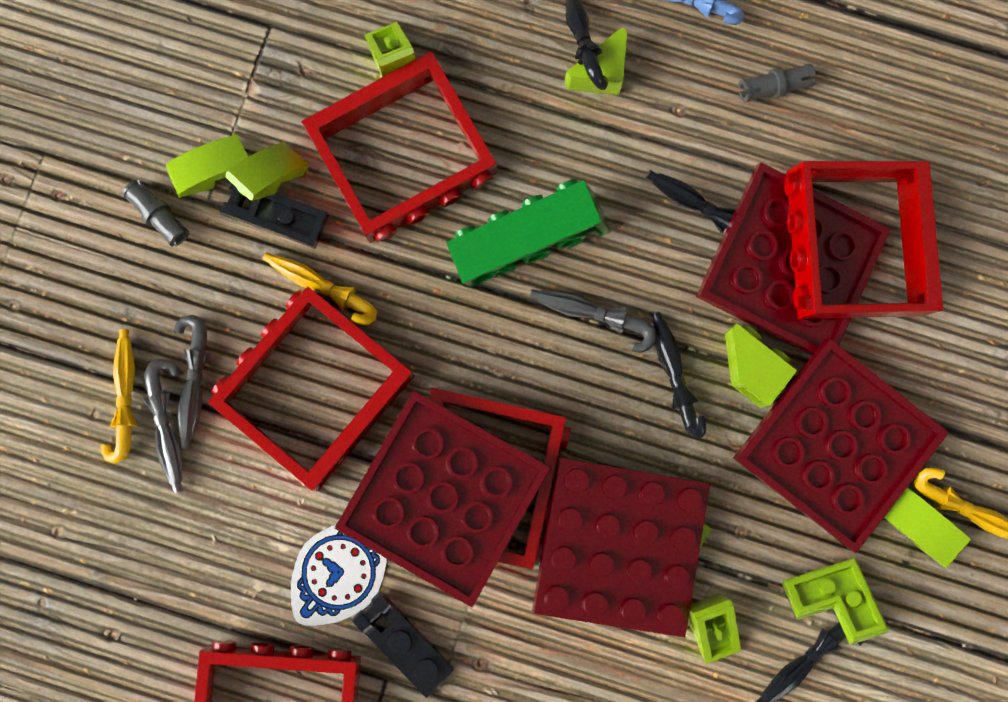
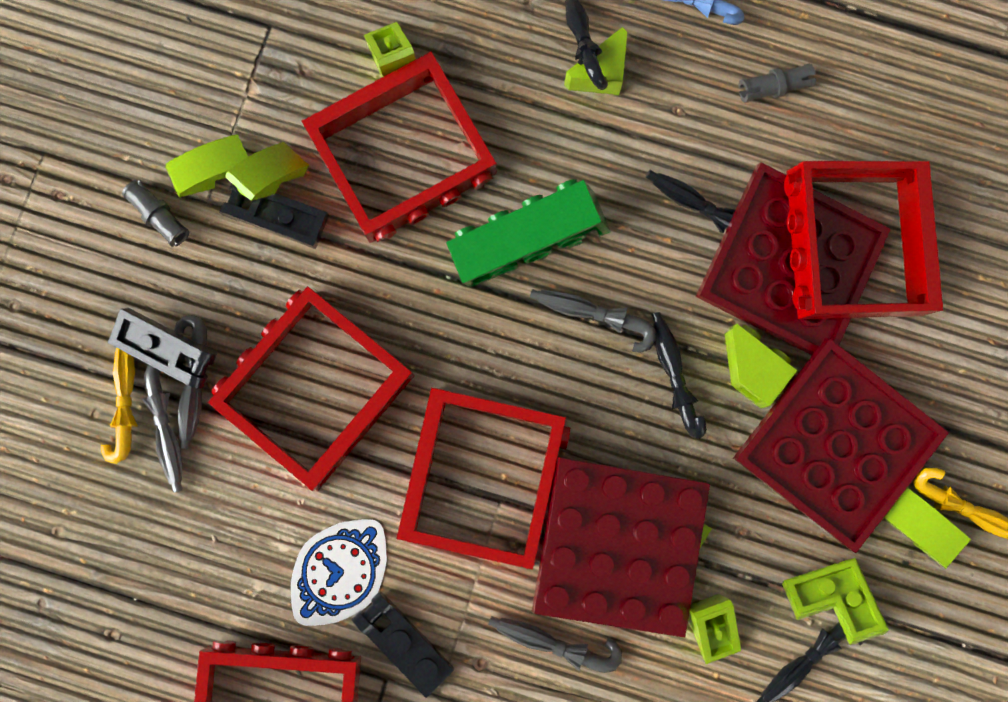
(161, 347): none -> plate
(342, 295): yellow piece -> none
(442, 498): dark red plate -> none
(575, 654): none -> dark grey piece

